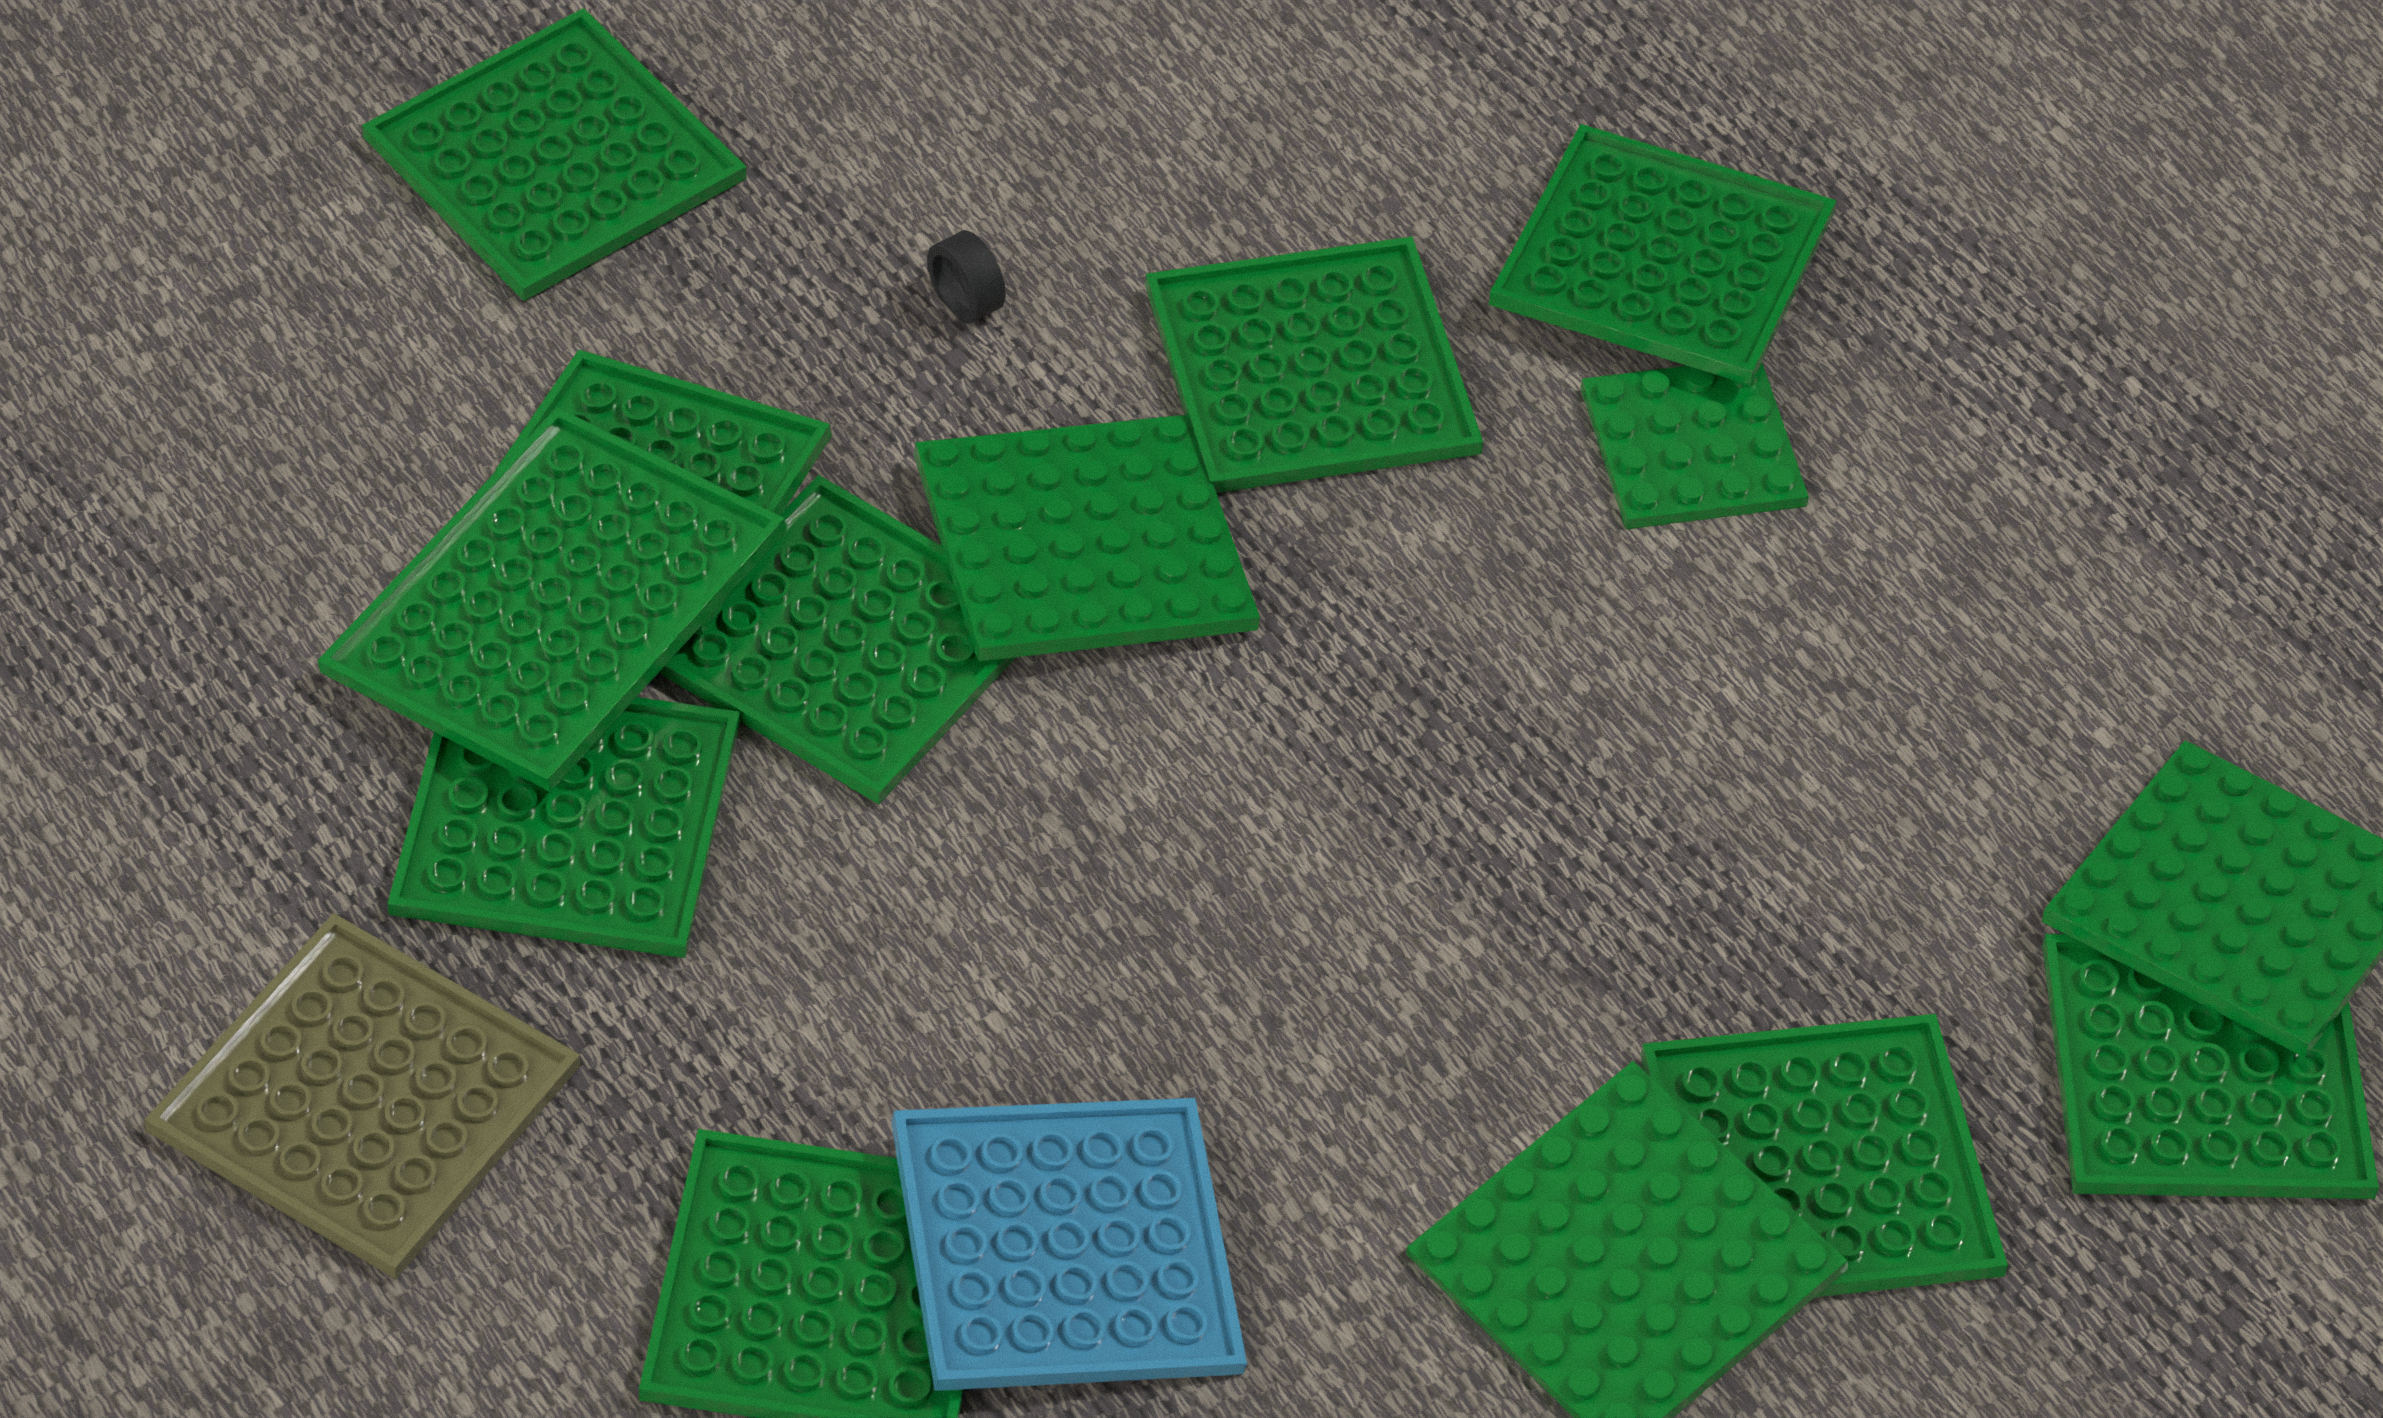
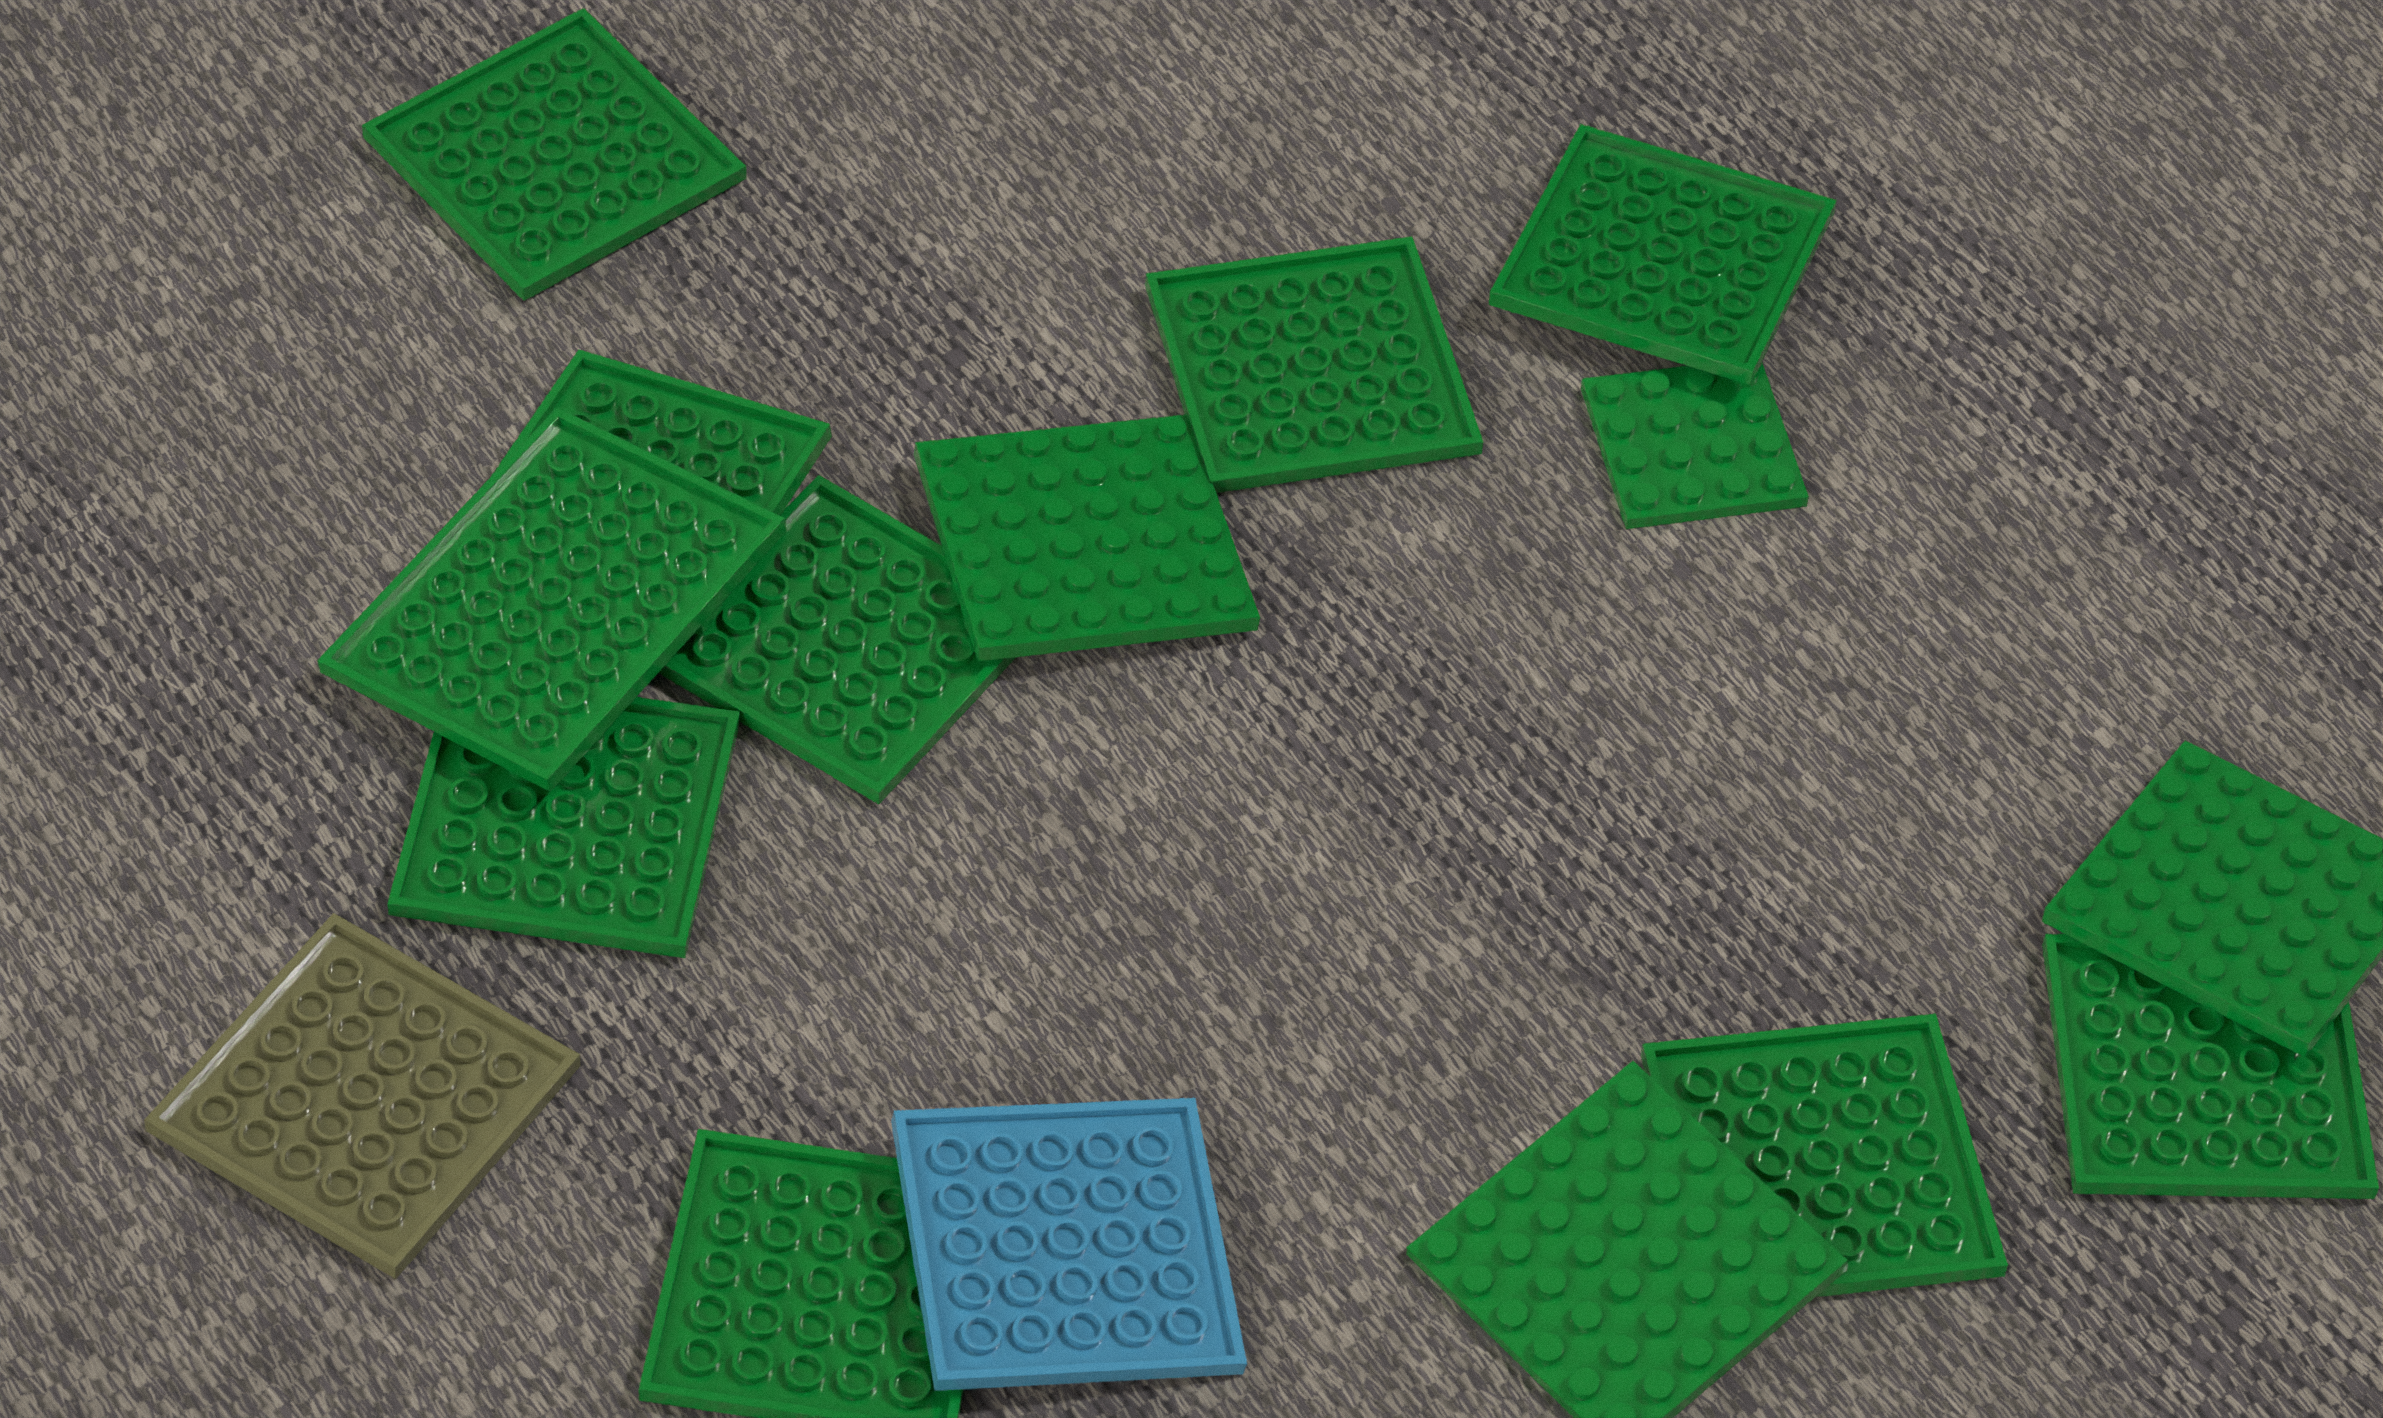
(966, 276): black tyre -> none

